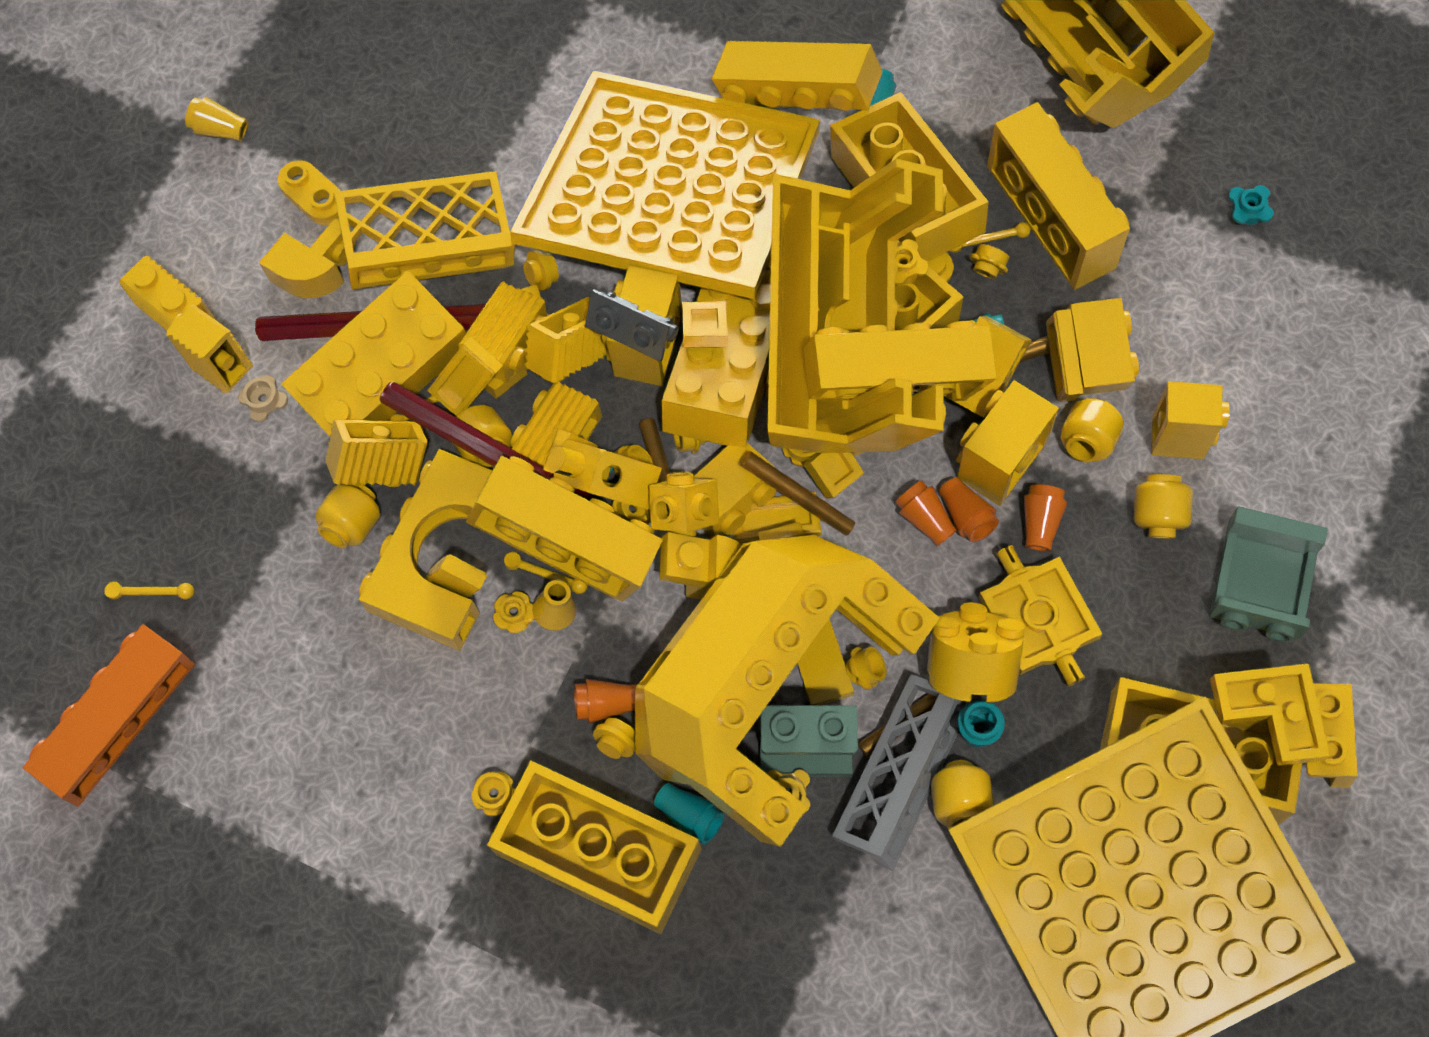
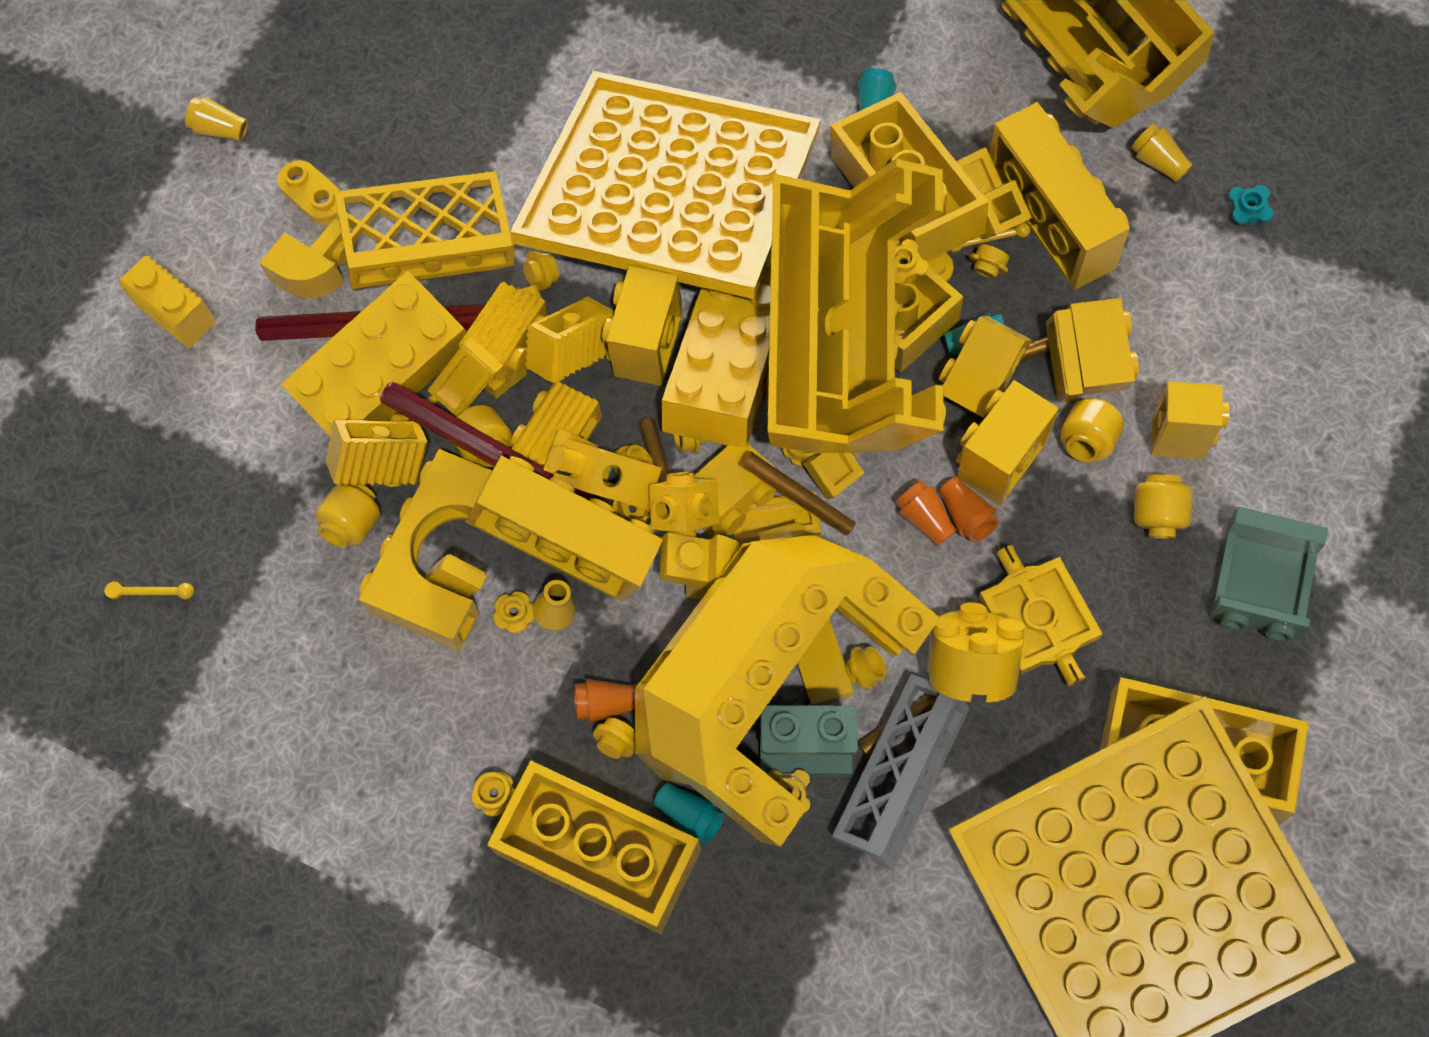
(108, 715): orange brick -> none
(208, 348): yellow brick -> none
(262, 387): tan plate -> none
(513, 561): yellow hinge -> none
(628, 325): dark grey hinge -> none
(704, 324): yellow plate -> none
(798, 74): yellow brick -> none
(853, 363): yellow wedge -> none
(960, 792): yellow head -> none
(984, 715): teal cone -> none
(1005, 200): none -> yellow brick
(1043, 515): orange cone -> none
(1161, 152): none -> yellow cone
(1284, 699): yellow plate -> none
(1338, 721): yellow bracket -> none

